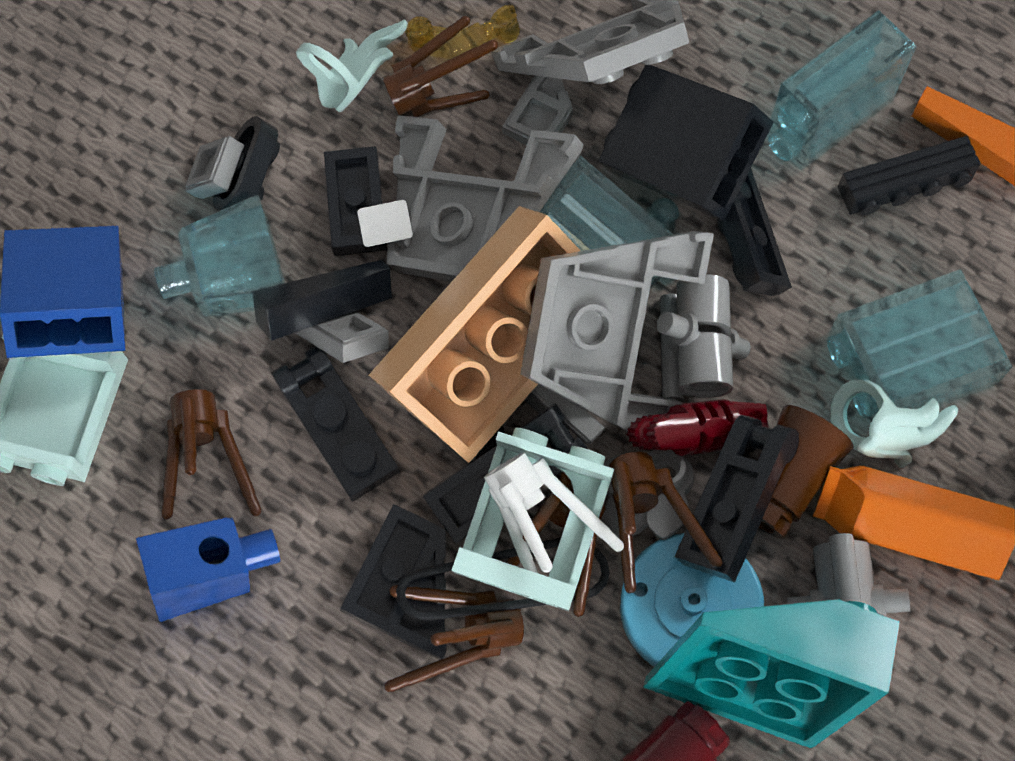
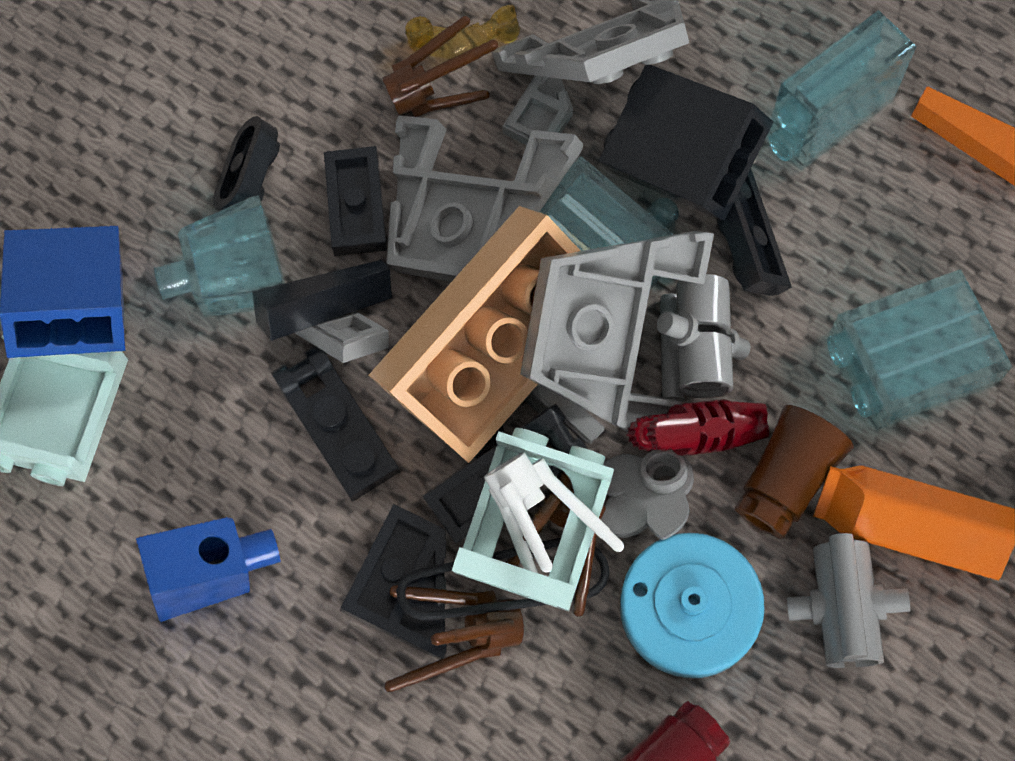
(194, 425): reddish brown plant -> none
(214, 167): light grey tile -> none
(353, 69): light aqua piece -> none
(385, 223): white sticker -> none
(636, 491): reddish brown plant -> none
(738, 494): black plate -> none
(783, 666): teal slope -> none
(892, 428): light aqua piece -> none
(909, 175): black piece -> none

